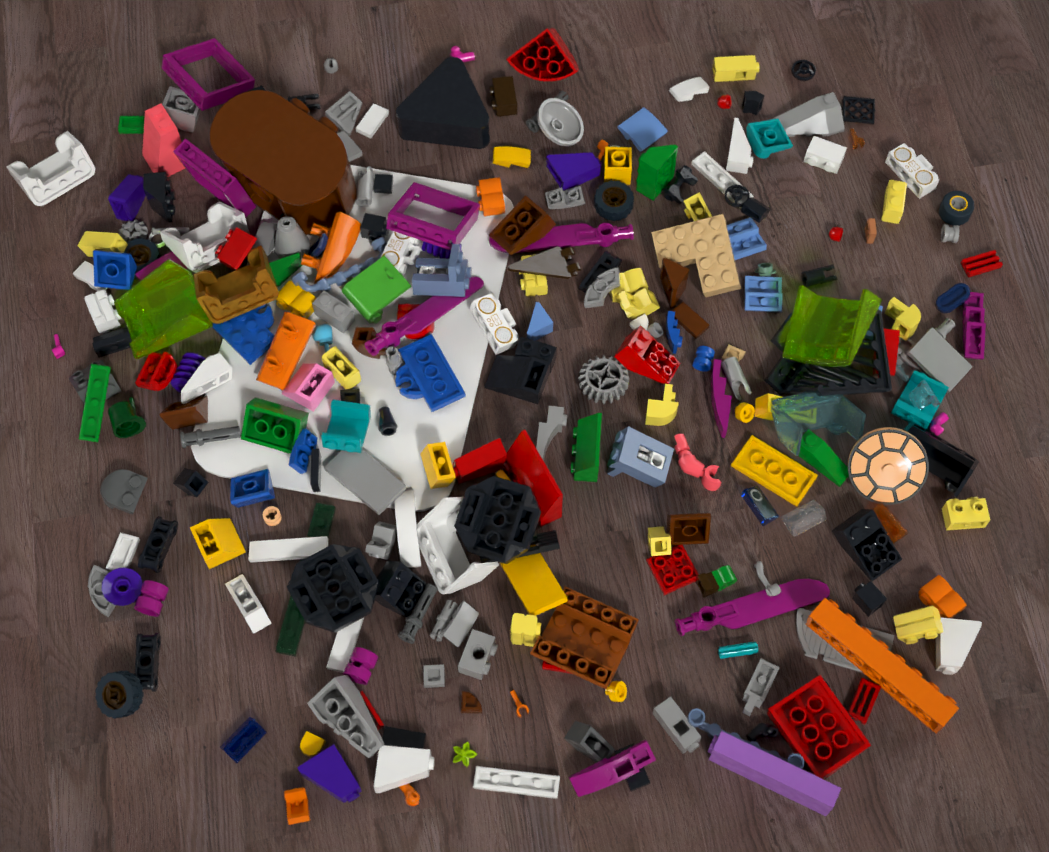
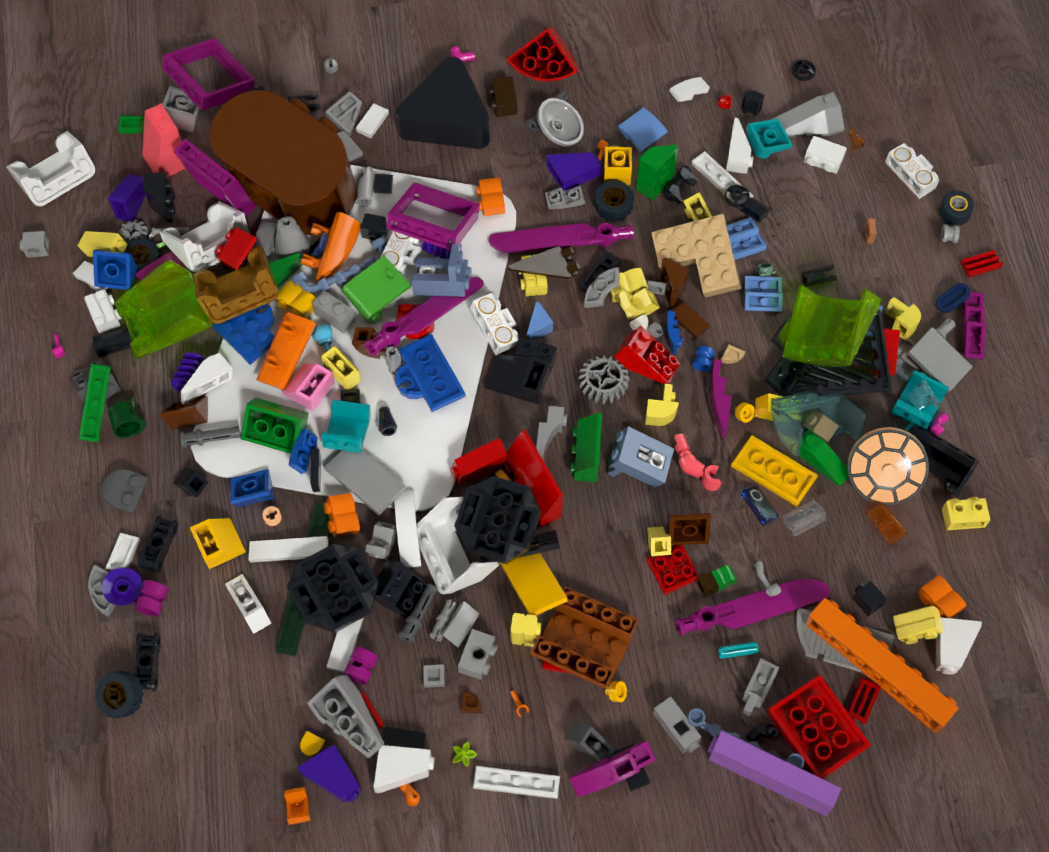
(35, 244): none -> light grey brick
(157, 371): red slope -> none
(243, 740): clear blue slope -> none
(342, 515): none -> orange brick
(437, 465): yellow brick -> none
(511, 155): yellow slope -> none
(522, 226): reddish brown slope -> none
(657, 287): none -> light grey slope
(735, 68): light yellow brick -> none
(735, 375): light grey piece -> none
(820, 425): none -> dark tan brick
(836, 234): red hinge -> none
(860, 100): black window -> none
(867, 543): black slope -> none
(894, 201): light yellow brick -> none

